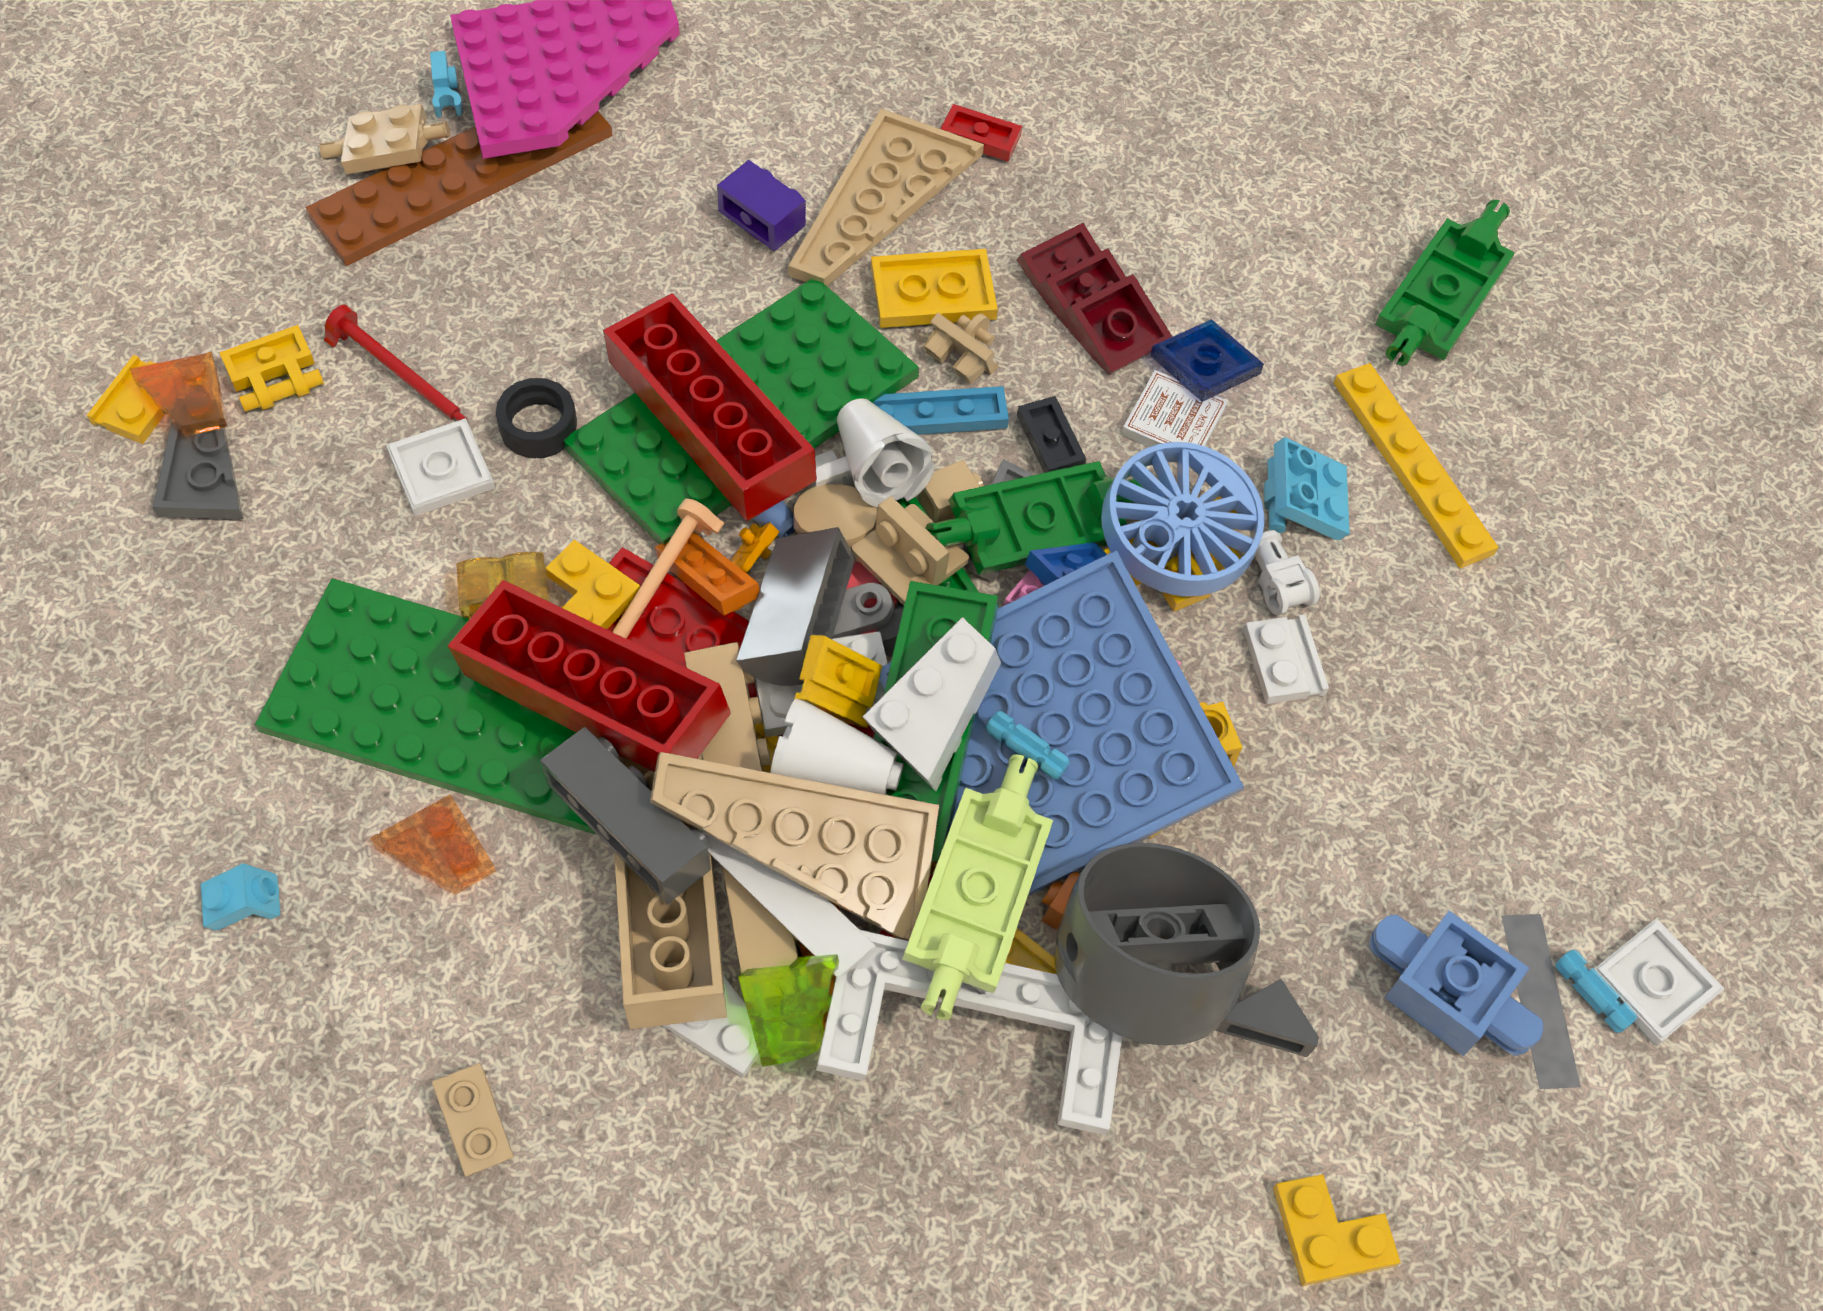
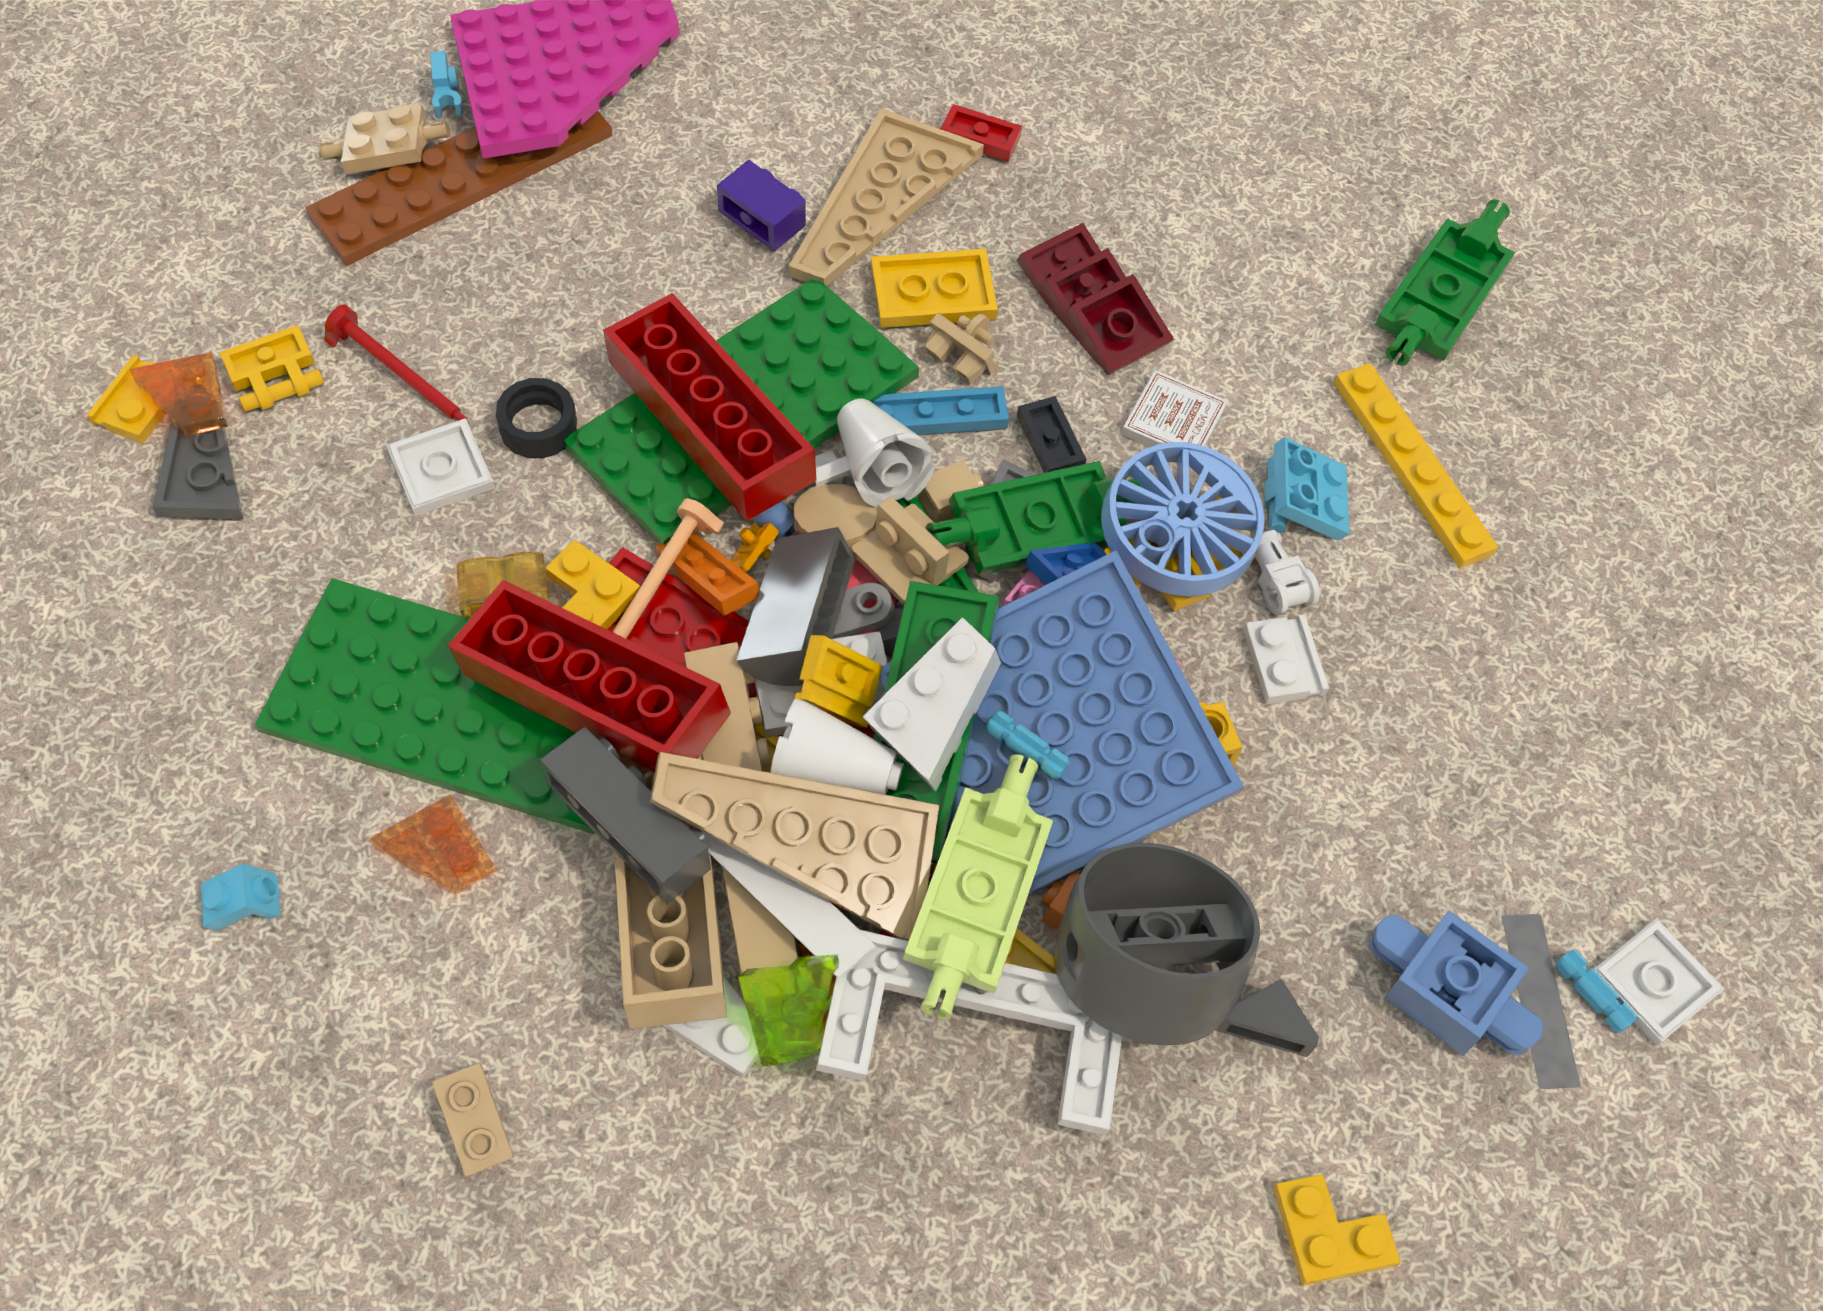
(1206, 360): clear blue plate -> none

